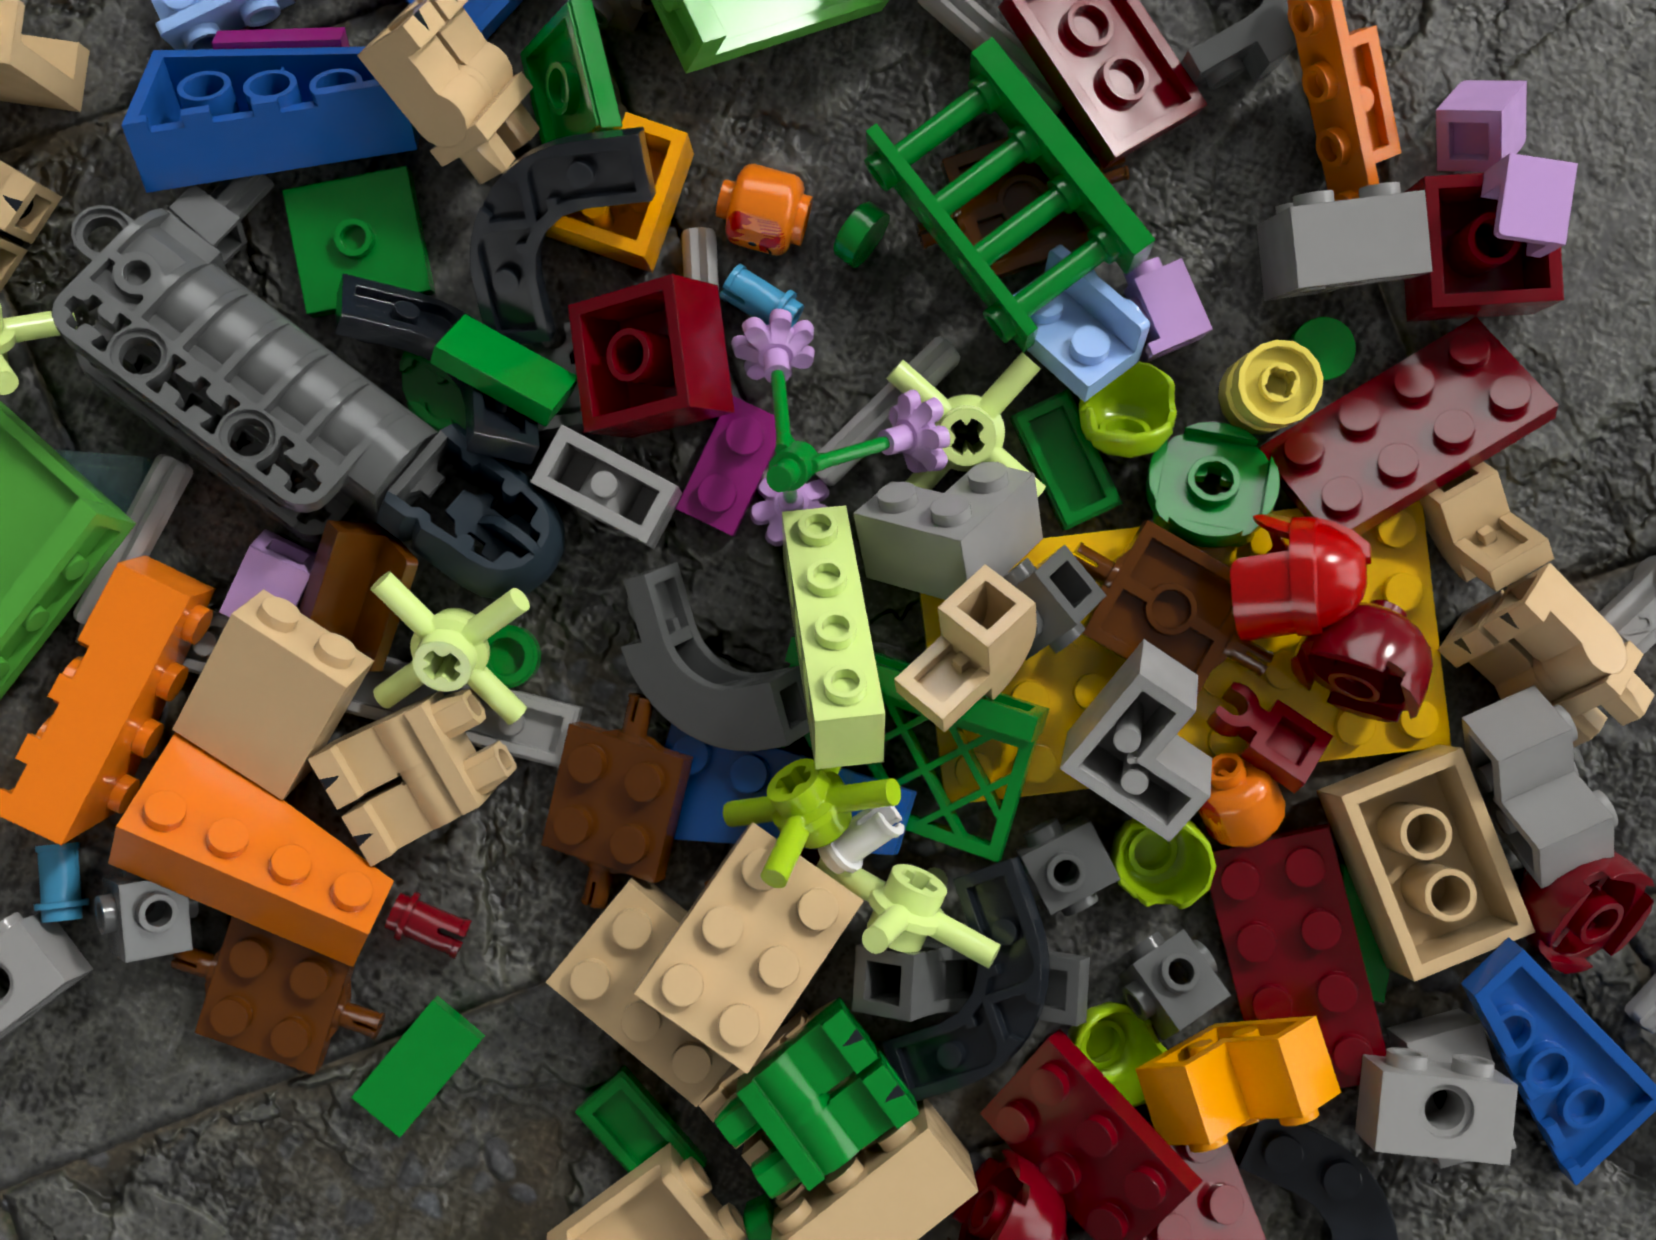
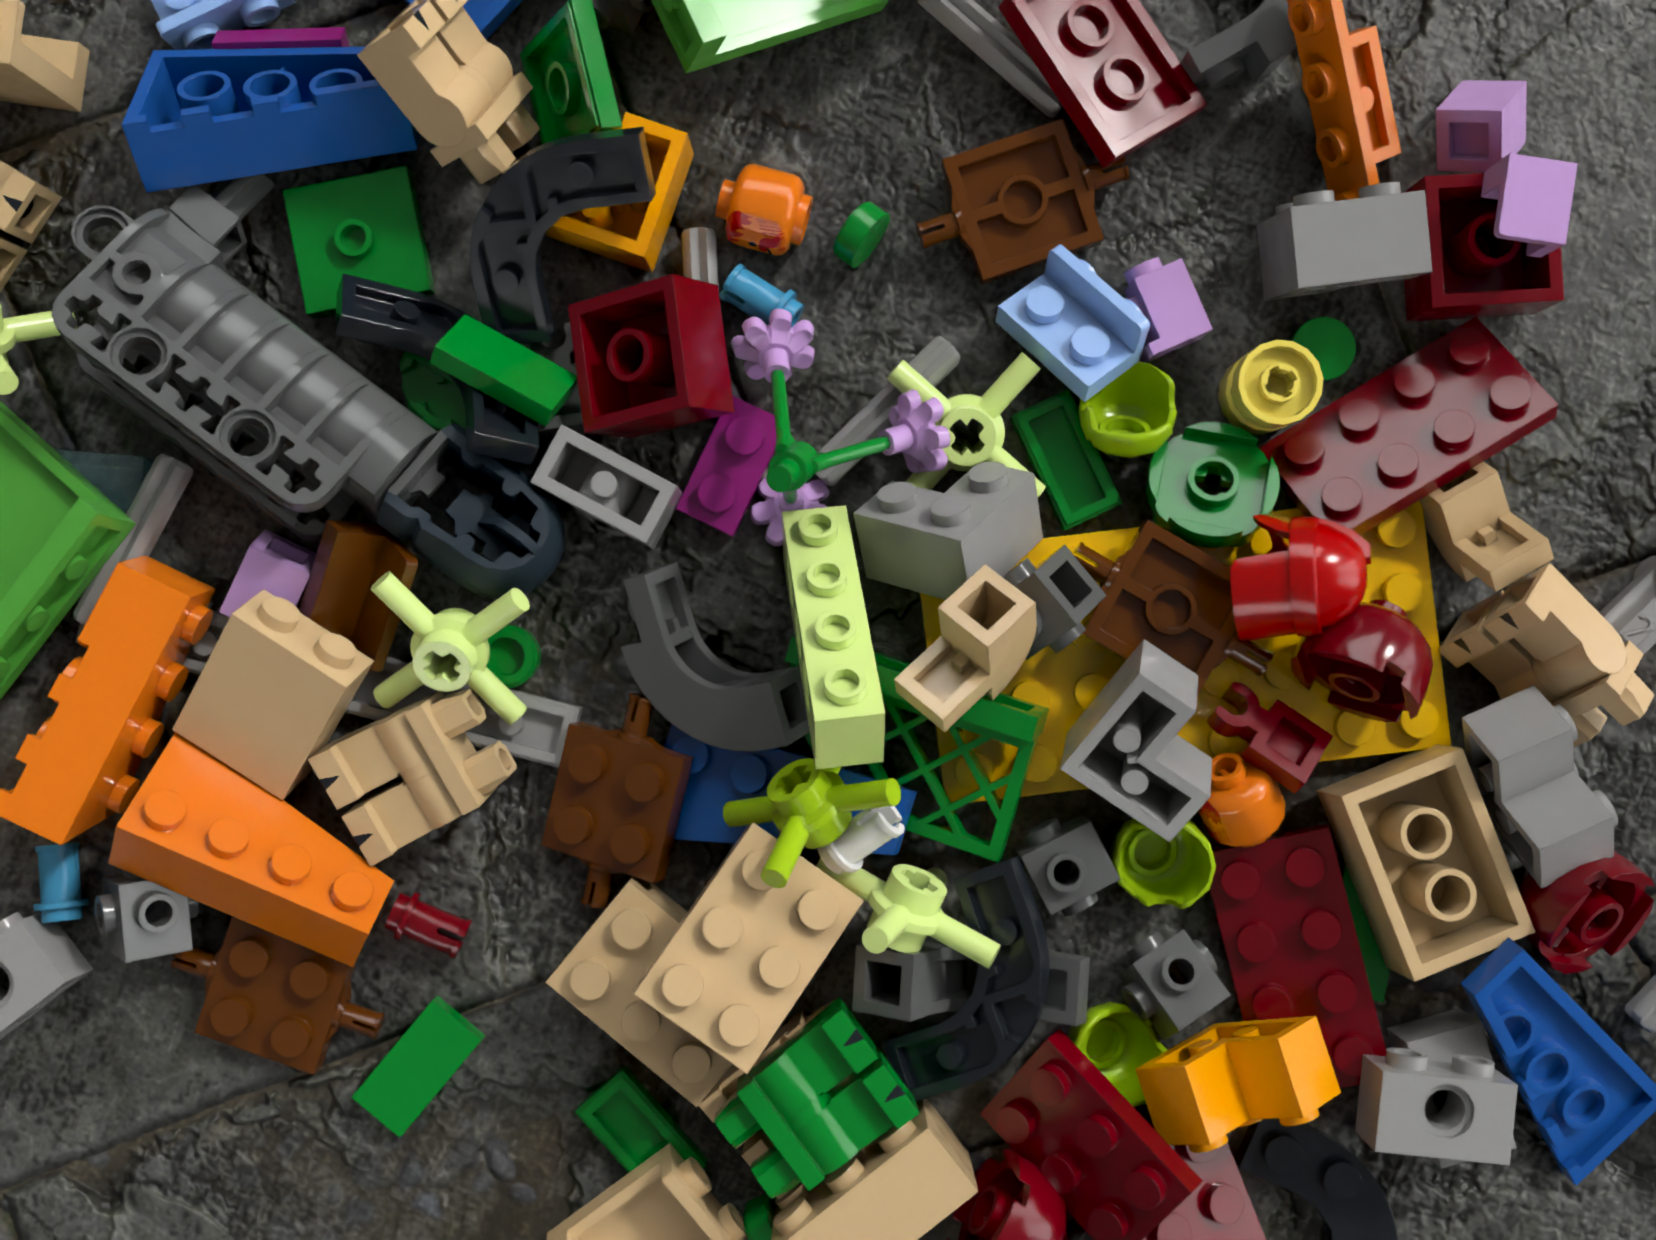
(1033, 136): green fence -> none

